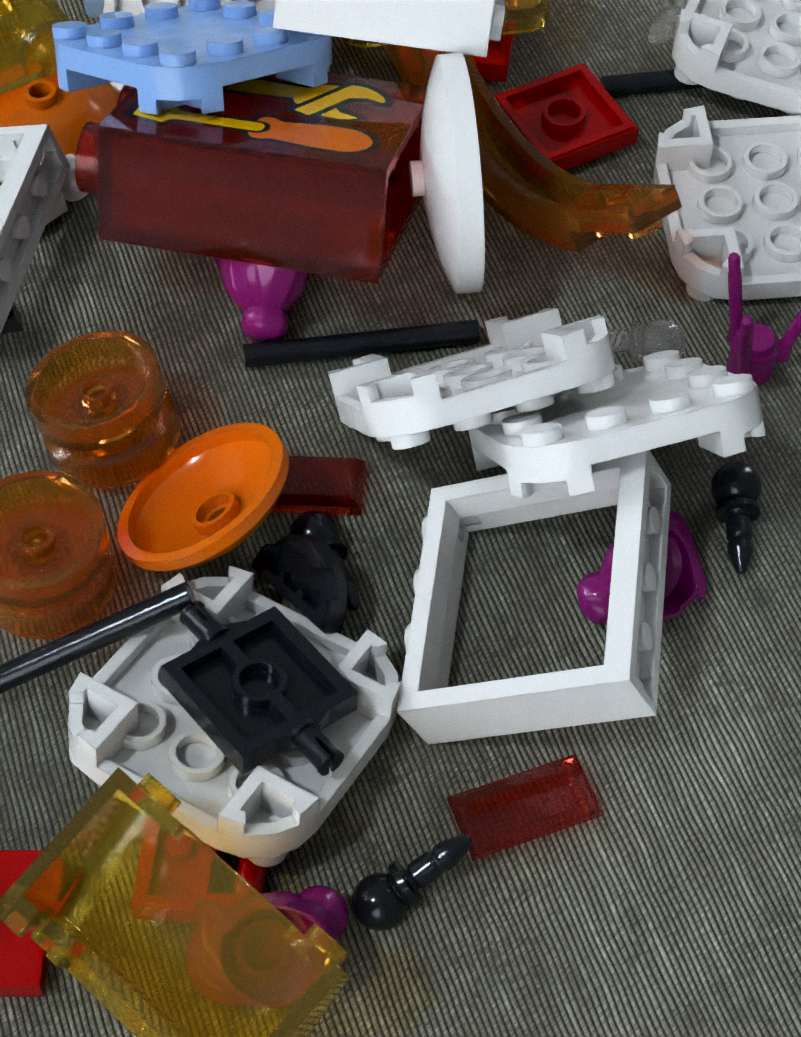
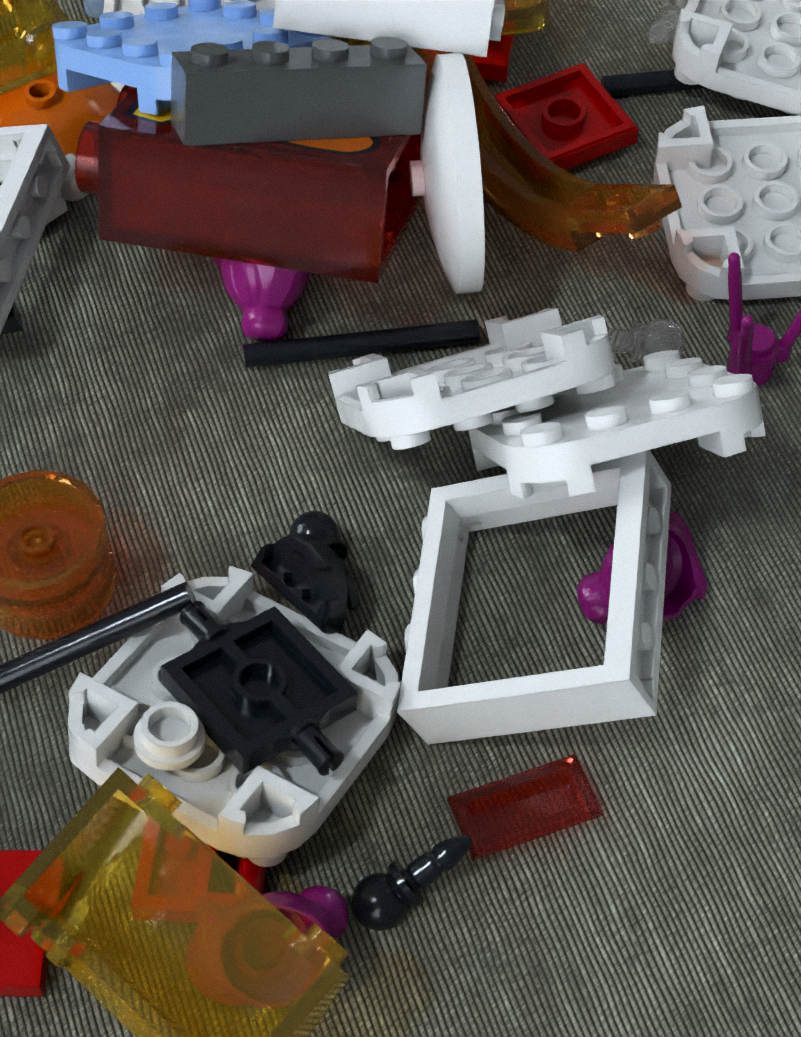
(104, 408): clear orange wheel -> none
(169, 736): none -> white plate
(204, 498): orange dish -> none
(296, 91): none -> dark grey brick
(323, 486): clear red tile -> none
(736, 491): black bar -> none

